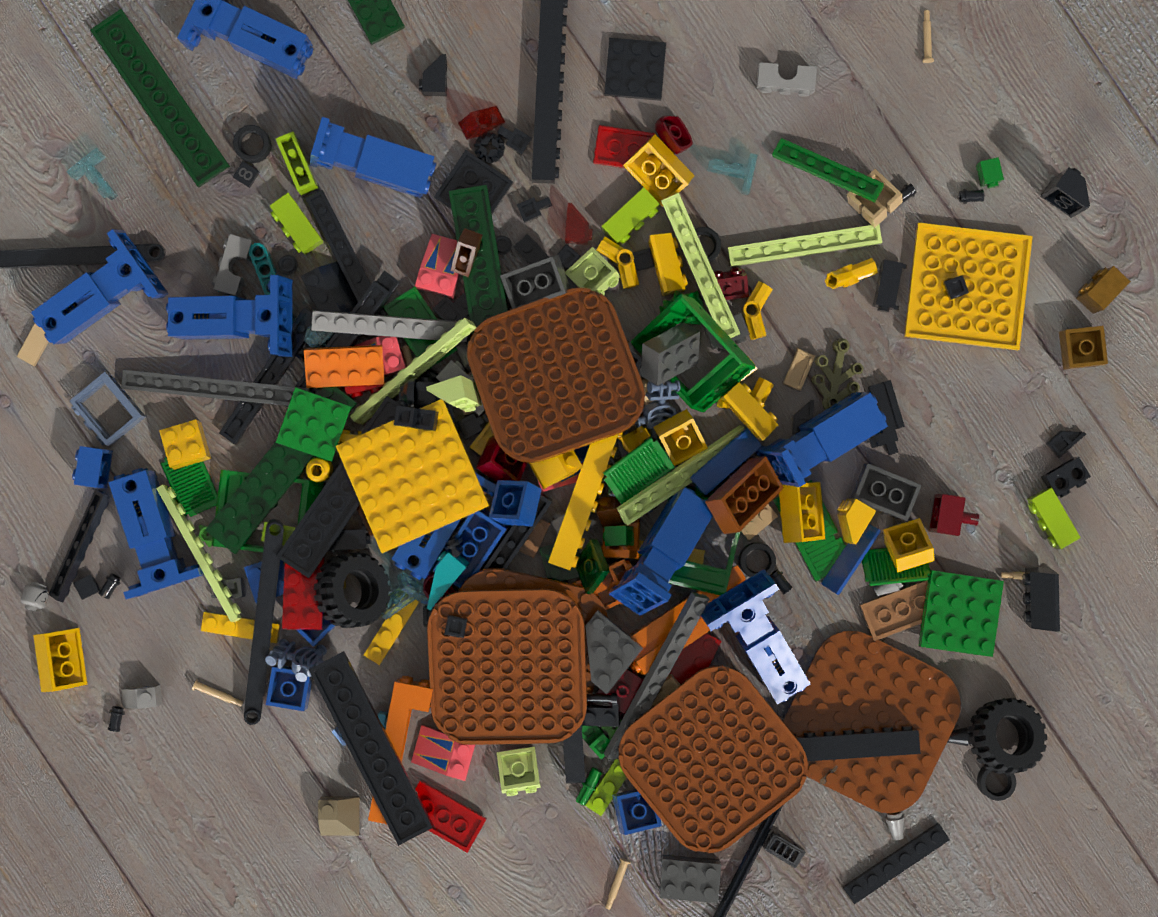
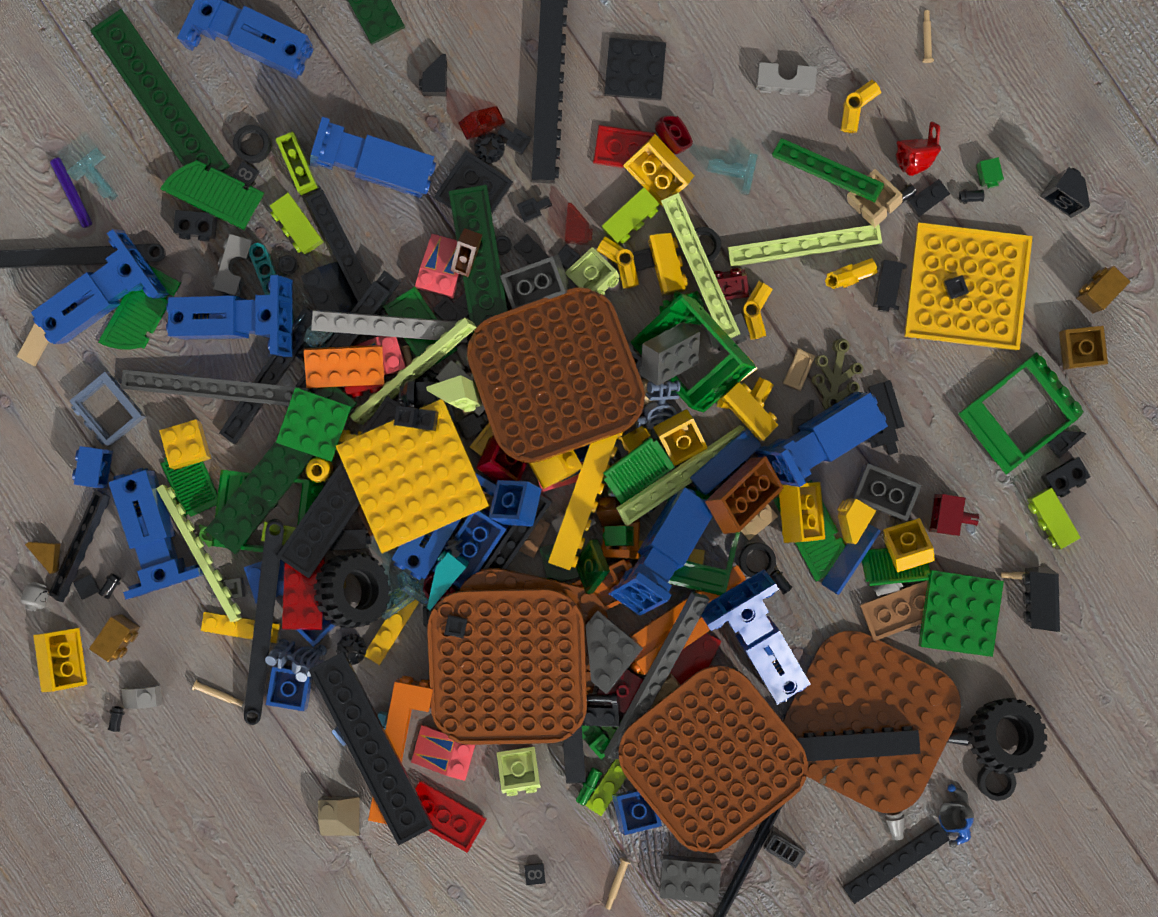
(47, 554): none -> pearl gold slope
(71, 192): none -> dark purple axle
(114, 638): none -> pearl gold brick
(137, 316): none -> green piece
(196, 220): none -> black brick
(214, 193): none -> green piece
(358, 644): none -> black gear
(535, 874): none -> black tile
(852, 114): none -> yellow piece
(918, 154): none -> red piece
(928, 198): none -> black plate
(957, 816): none -> dark grey piece
(992, 434): none -> green window

